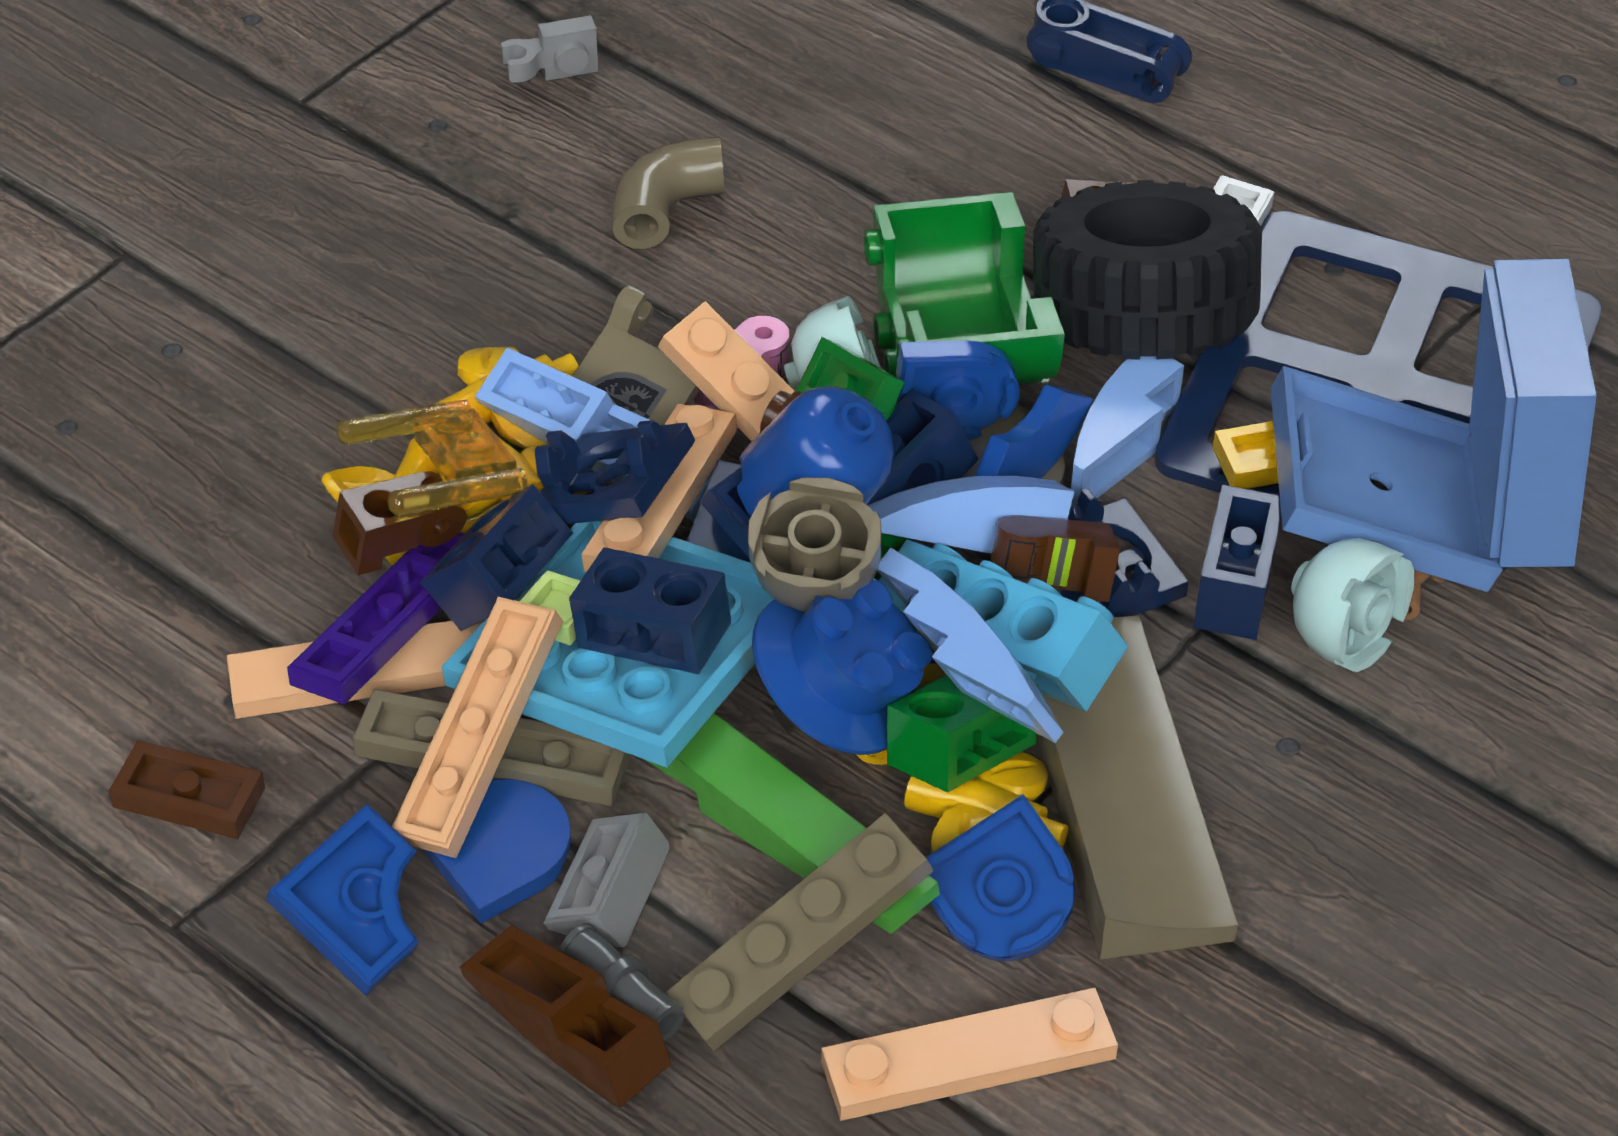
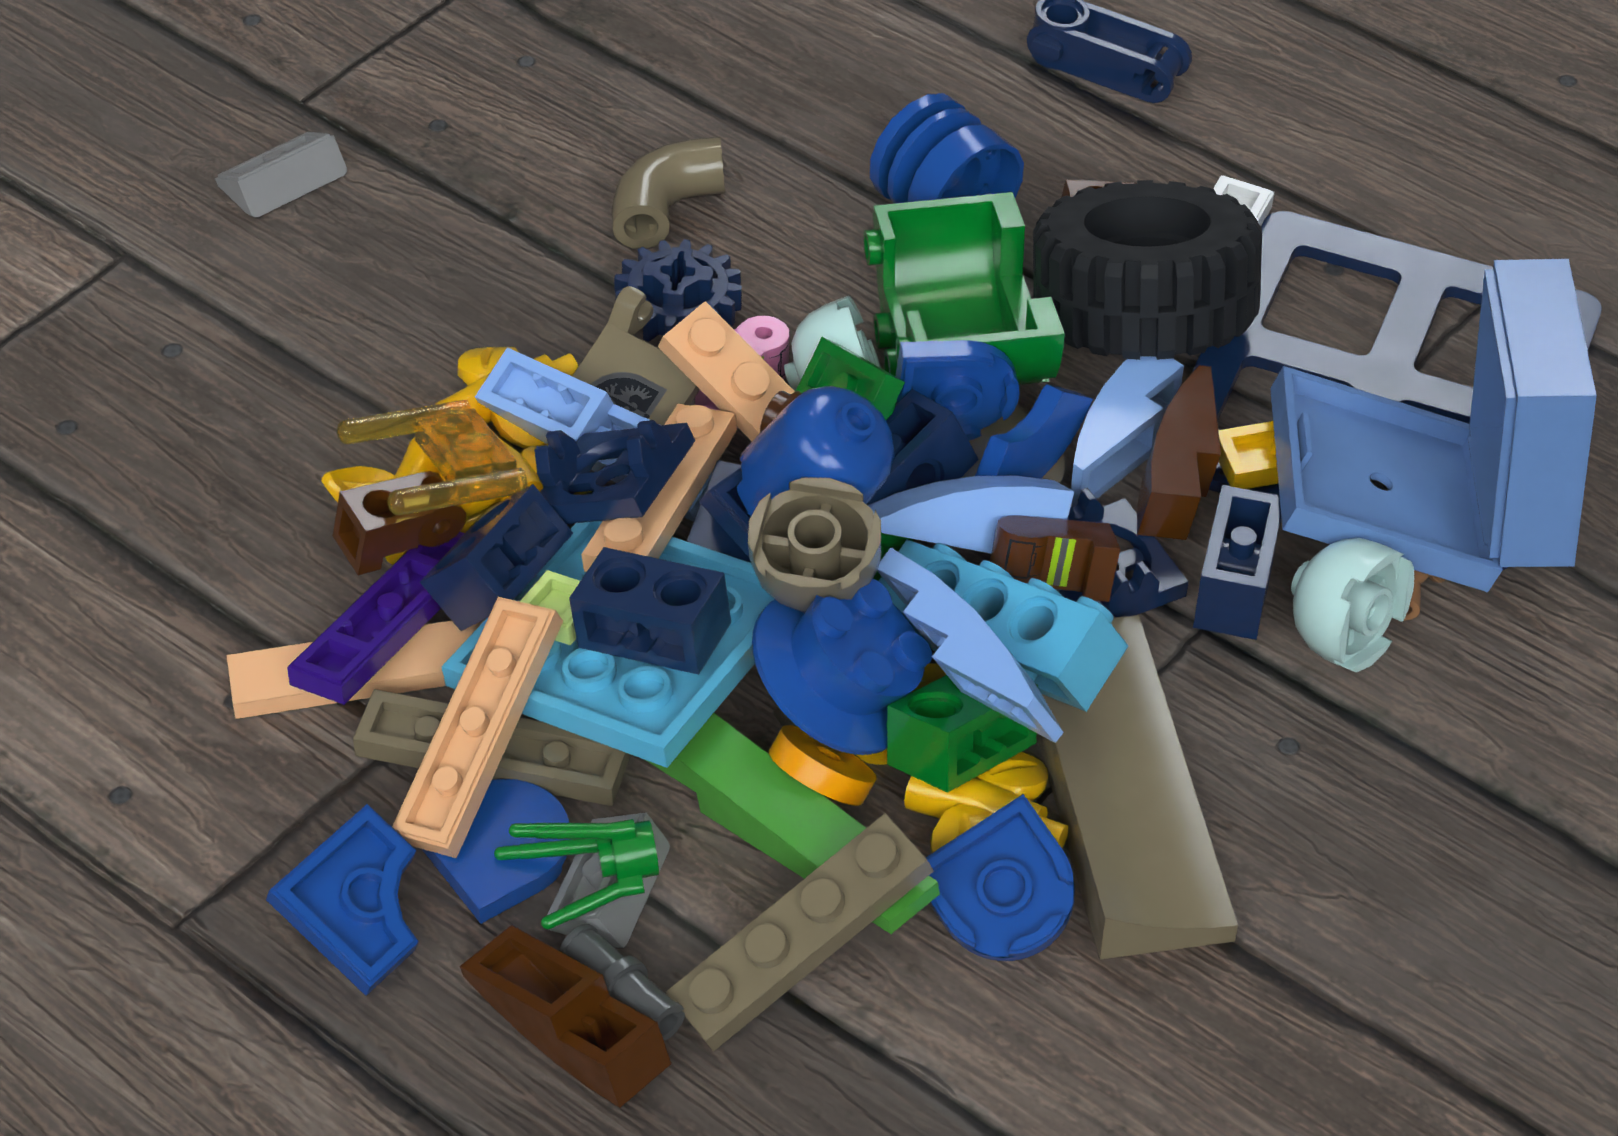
(187, 789): reddish brown plate -> none
(283, 173): none -> light grey slope
(560, 51): light grey plate -> none
(622, 848): none -> green plant
(680, 282): none -> dark blue gear
(822, 768): none -> light orange piece
(942, 153): none -> blue wheel
(968, 1053): light nougat plate -> none
(1180, 460): none -> reddish brown slope

